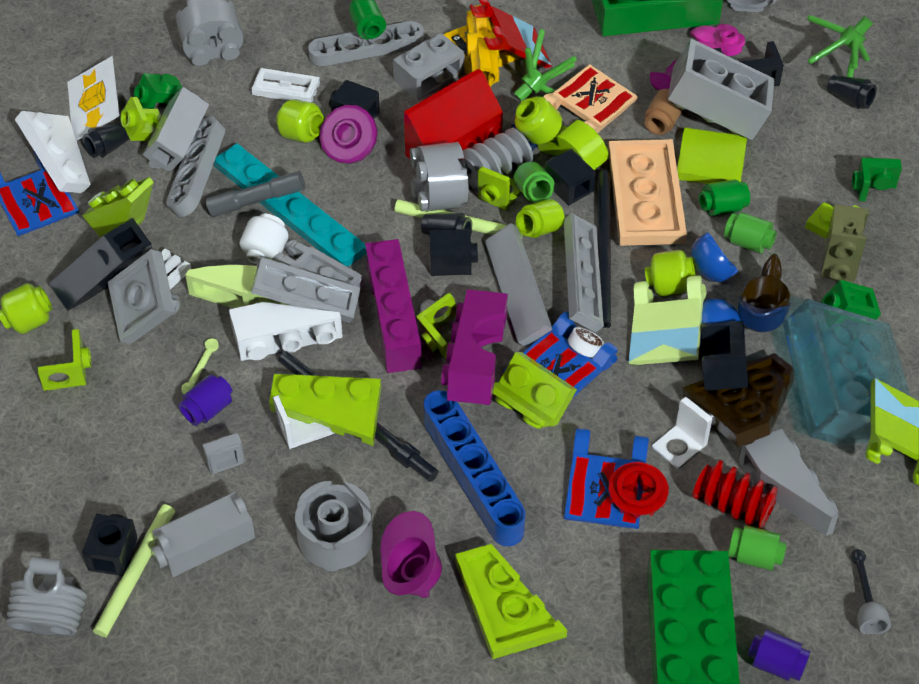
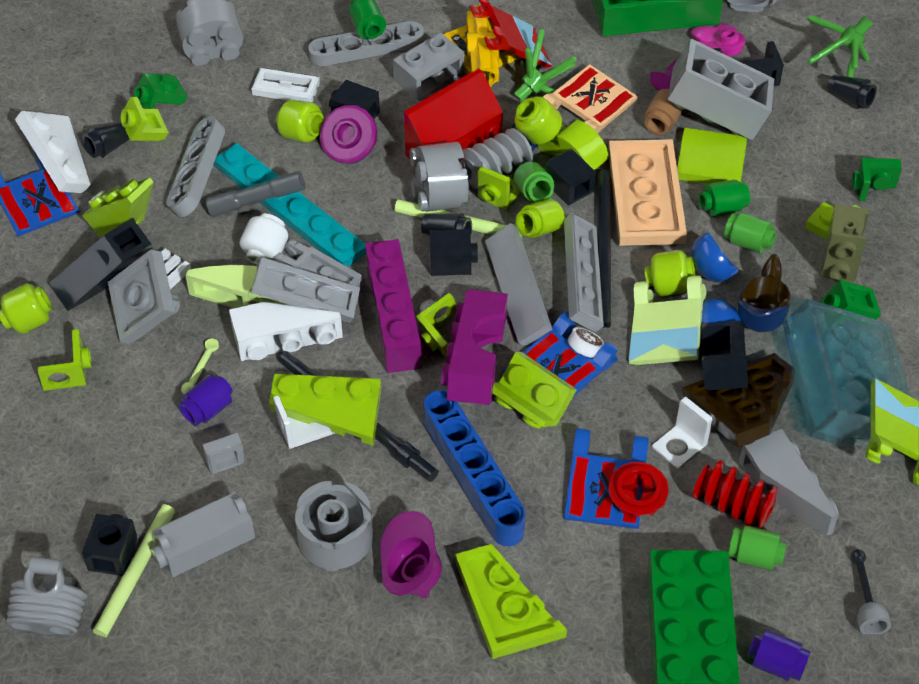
(93, 98): white sticker -> none
(175, 130): light grey brick -> none

